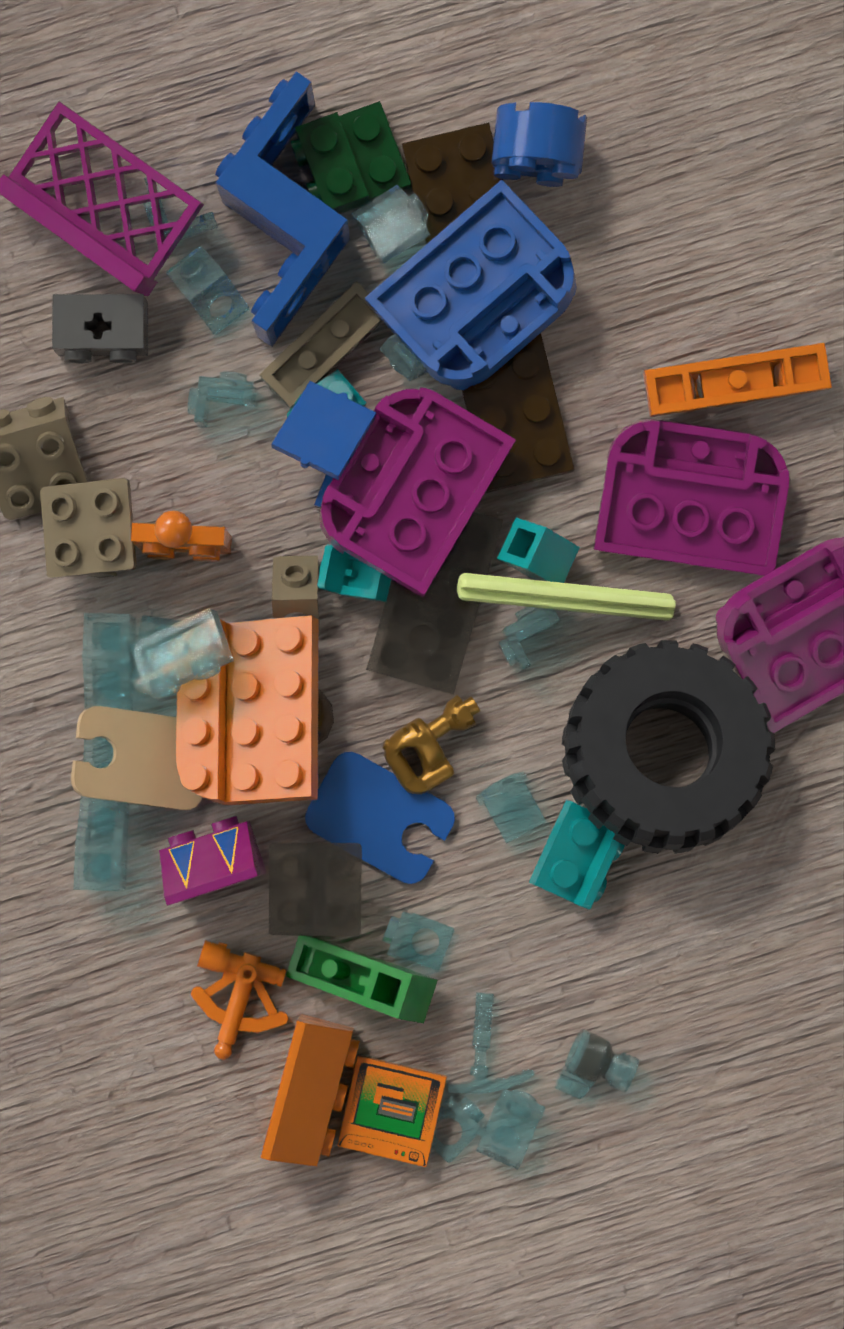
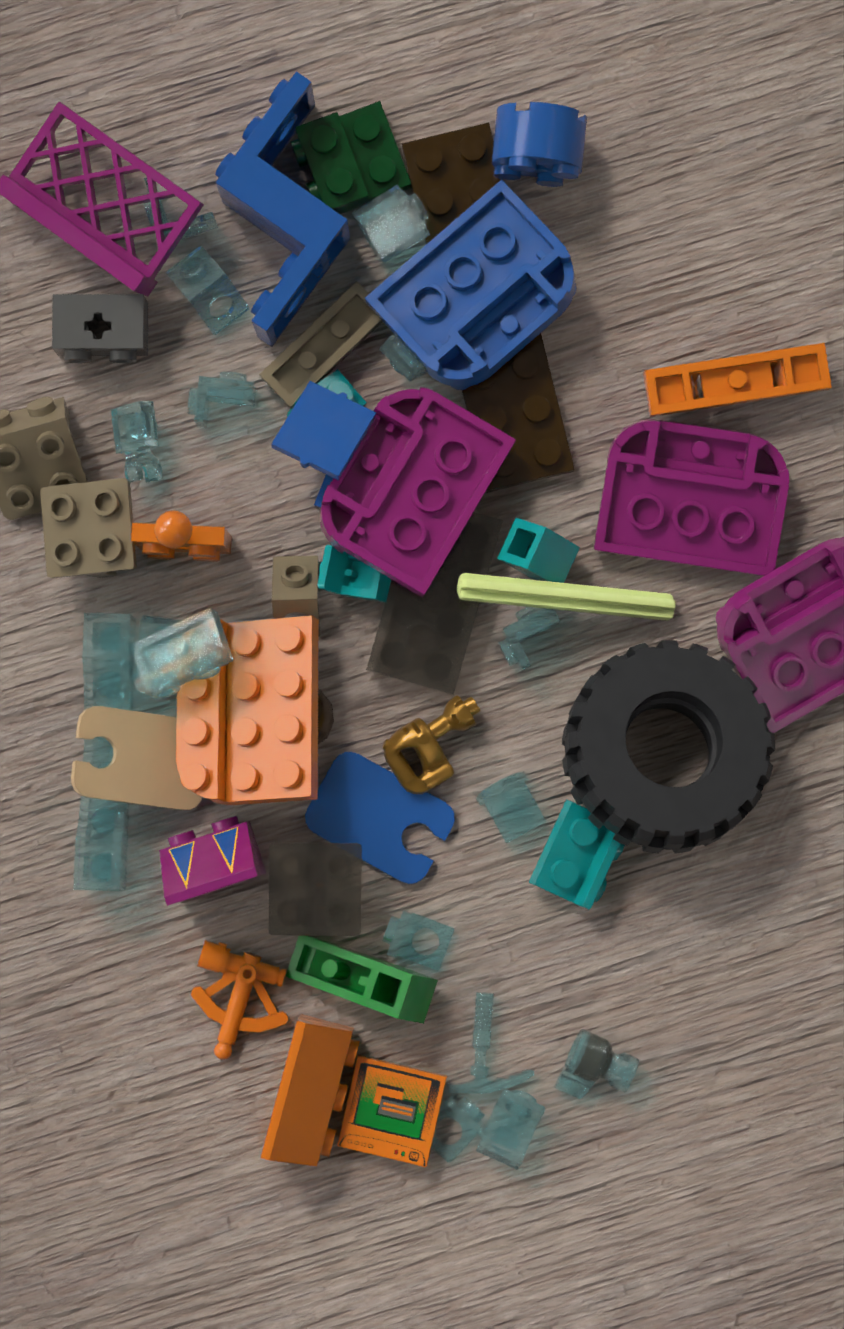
(134, 436): none -> clear light blue plate

